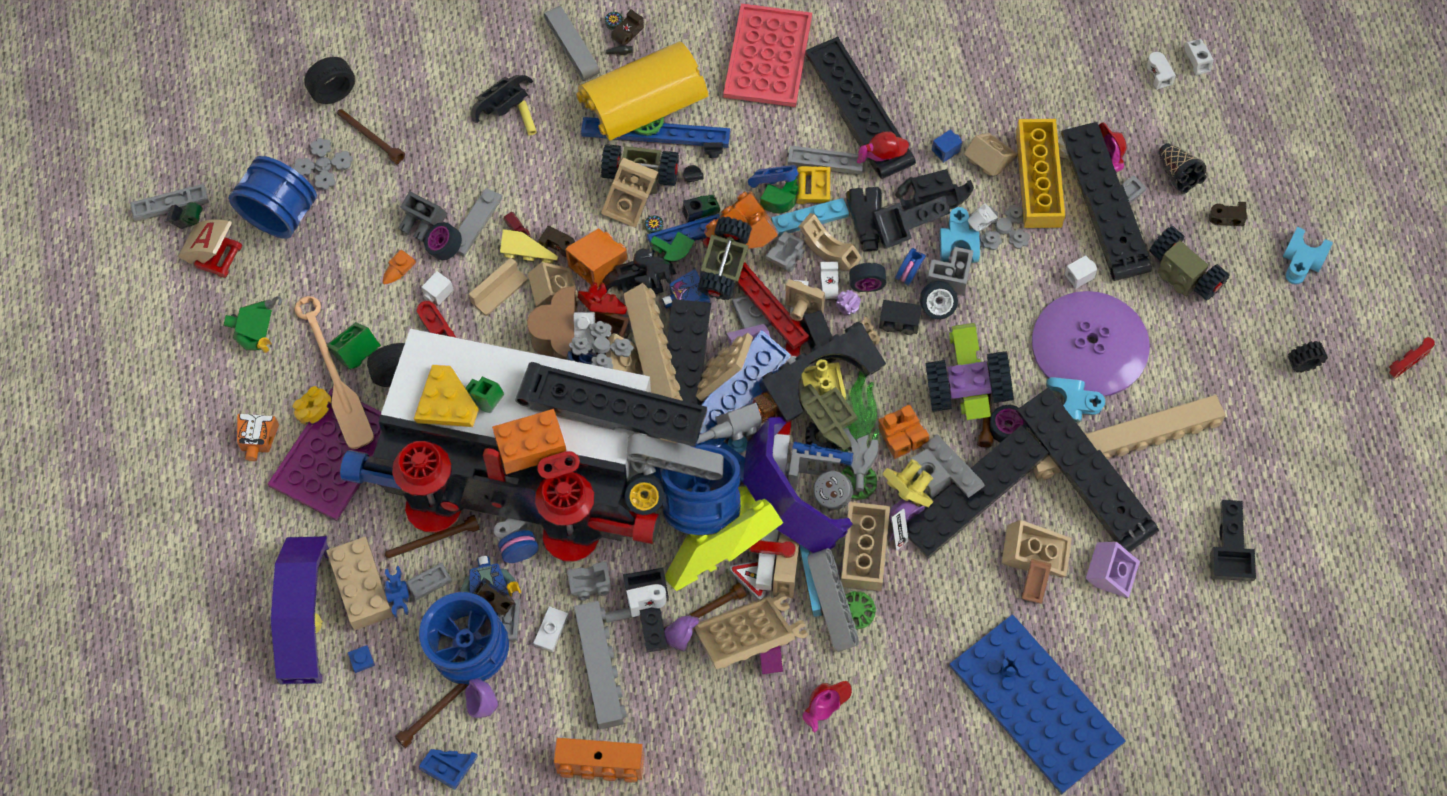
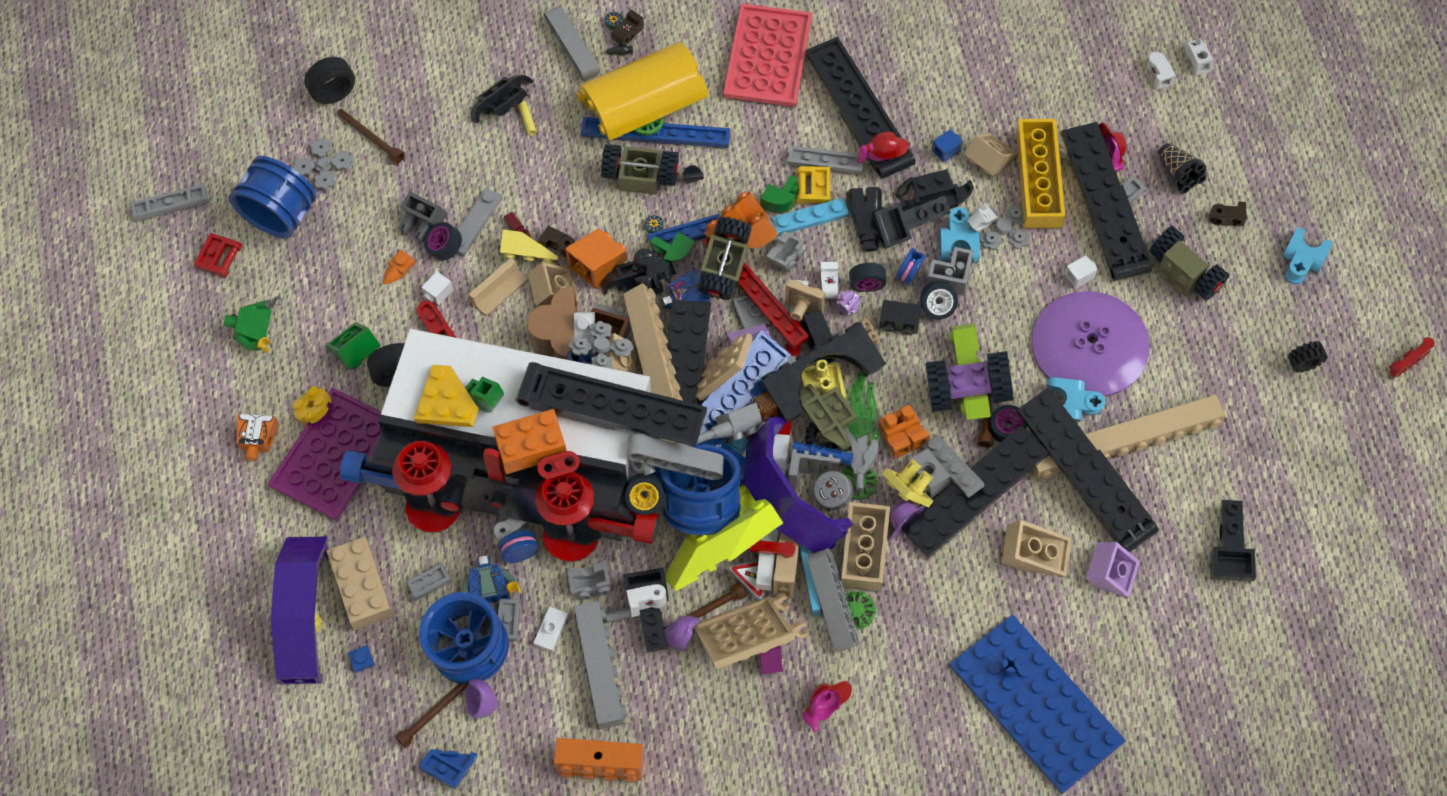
(185, 215): leg -> none
(204, 240): tan slope -> none
(344, 400): light nougat piece -> none
(396, 591): blue pin -> none
(470, 525): reddish brown piece -> none
(496, 598): dark brown leg -> none
(599, 301): red piece -> none
(629, 192): tan slope -> none
(700, 207): leg -> none
(713, 149): black plate -> none
(773, 175): blue plate -> none
(827, 246): tan arch -> none
(900, 529): white sticker -> none
(1036, 581): nougat tile -> none

